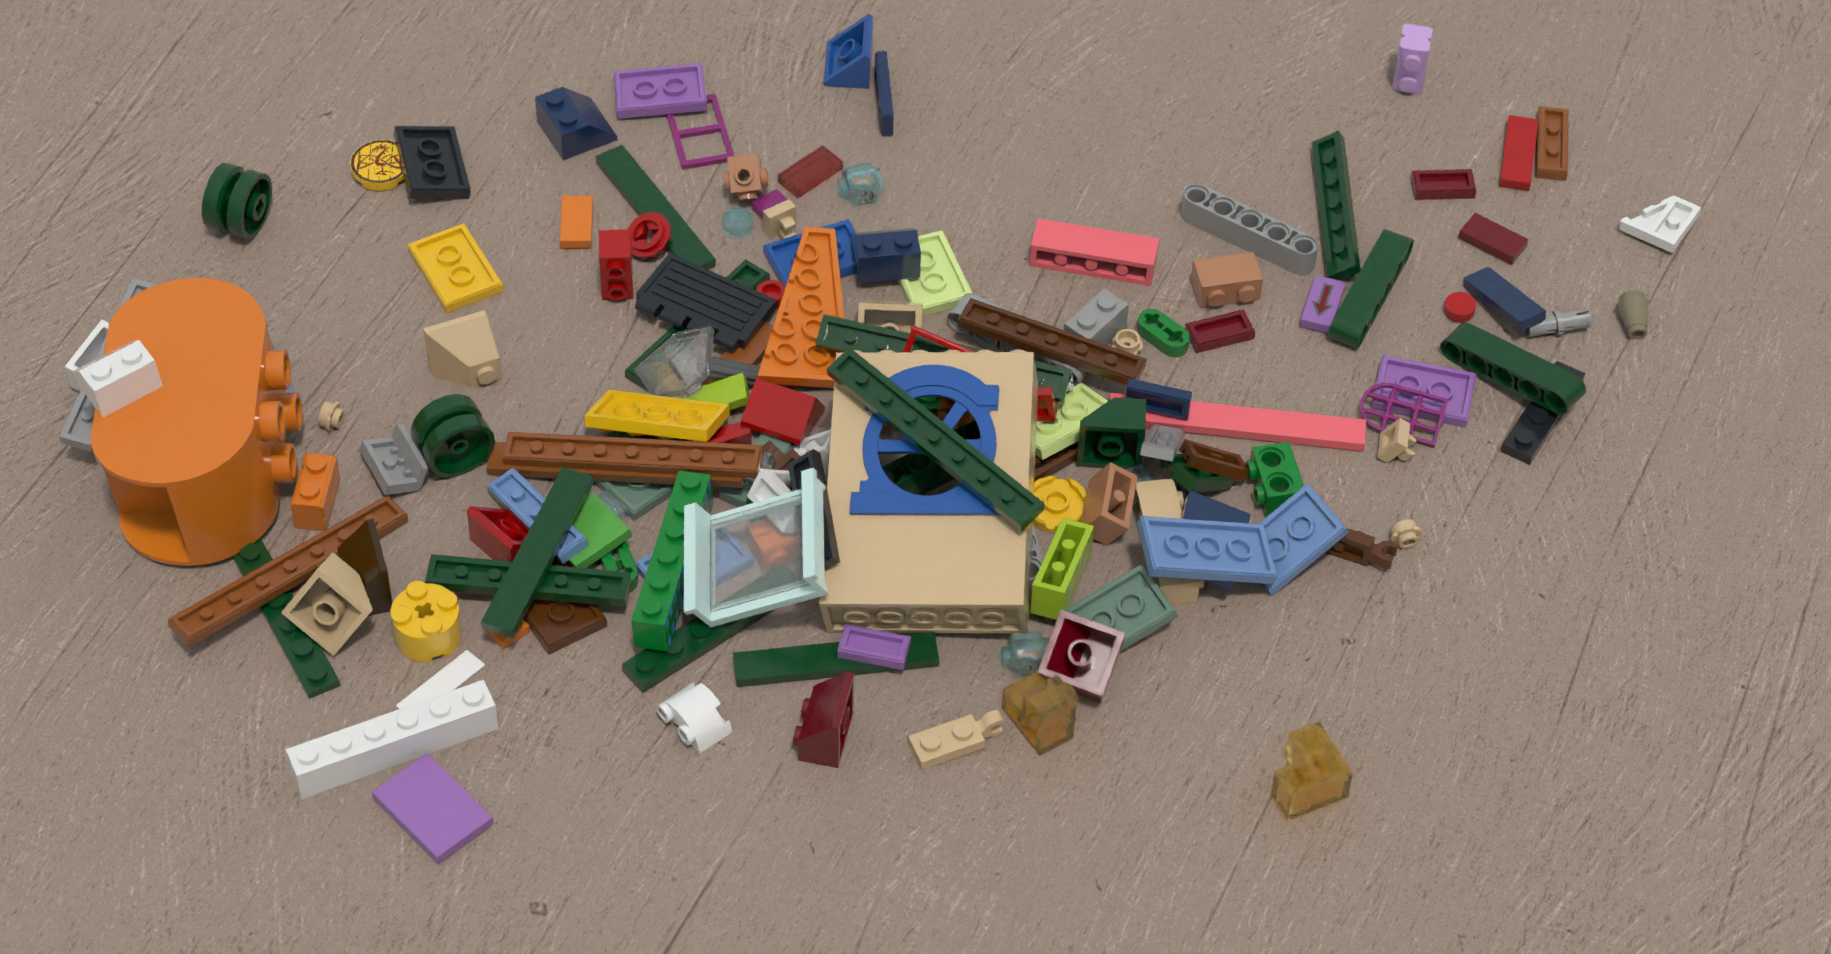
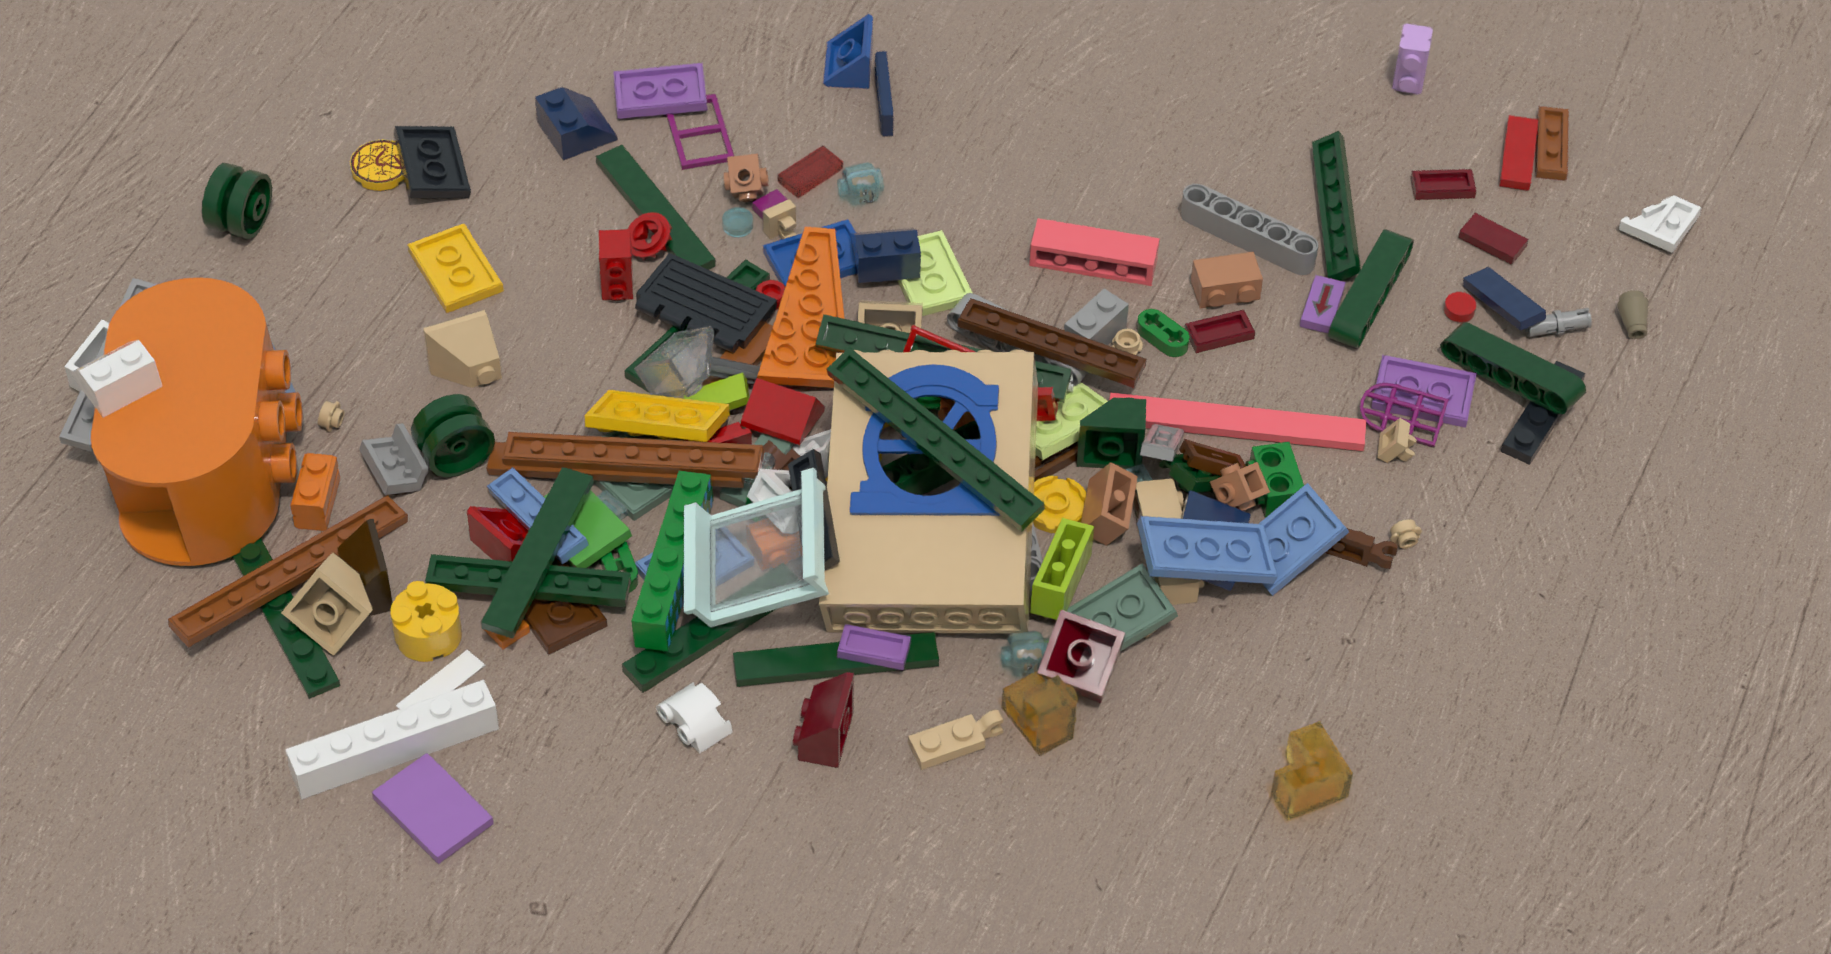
(576, 222): orange tile -> none
(1161, 399): dark blue tile -> none
(1234, 489): none -> nougat brick

